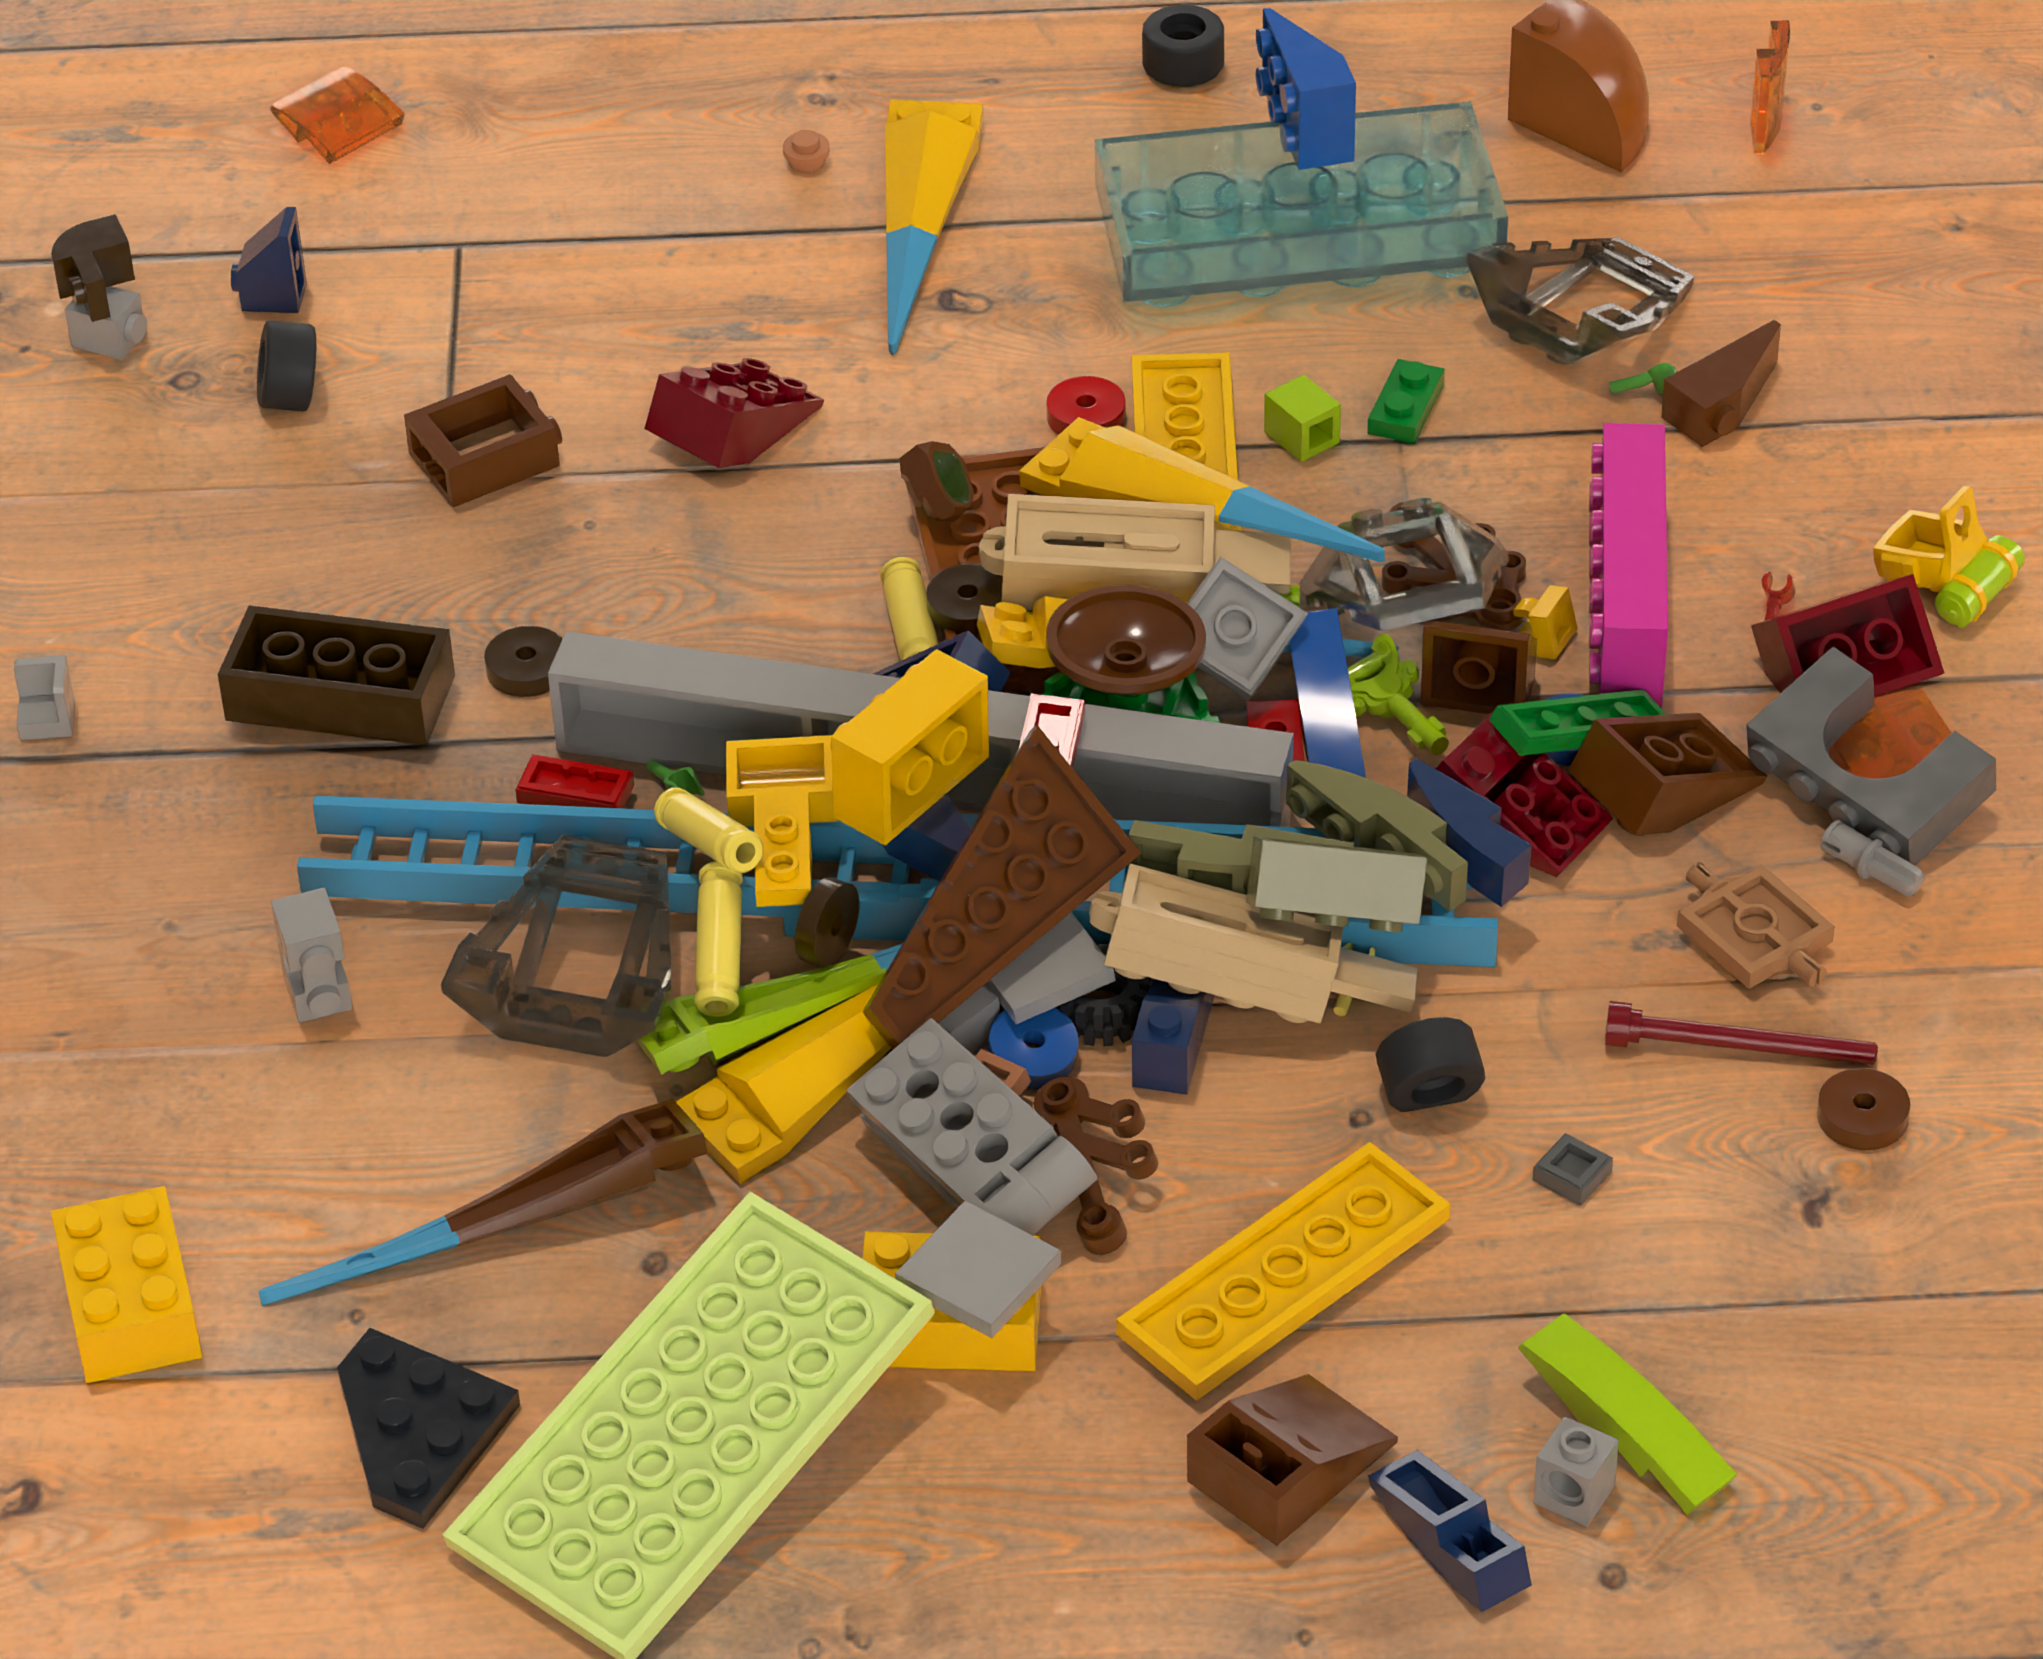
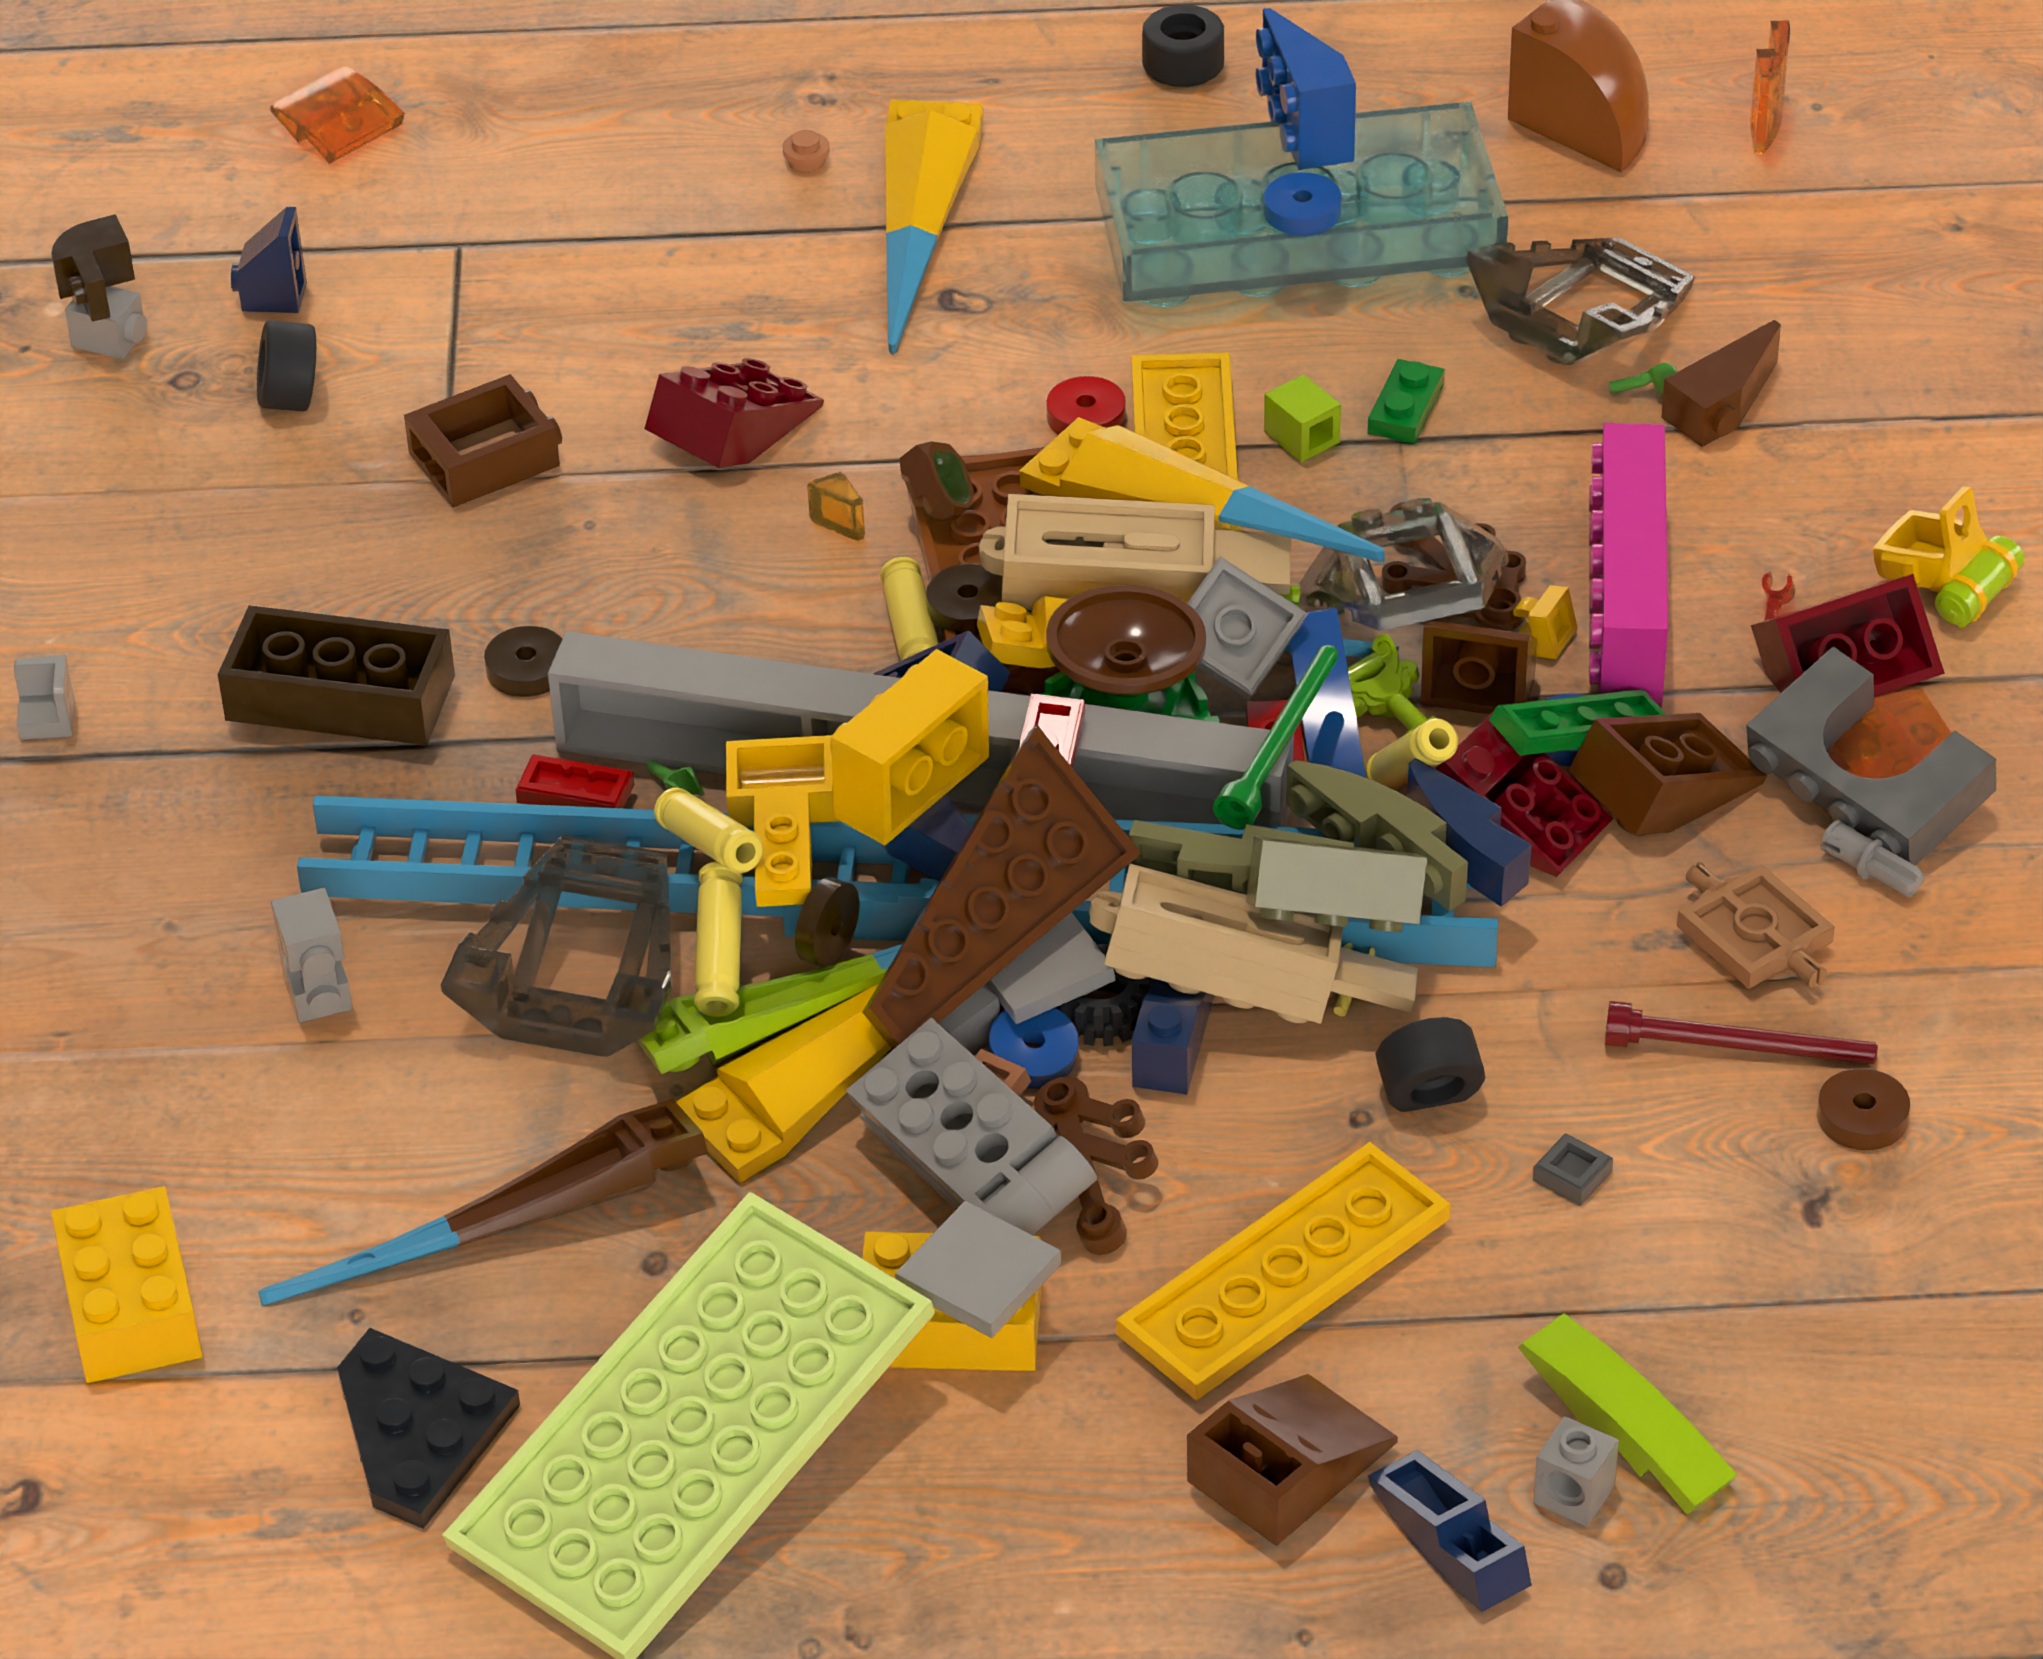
(836, 505): none -> clear yellow slope
(1241, 799): none -> green piece
(1302, 203): none -> blue piece
(1429, 742): none -> light yellow axle

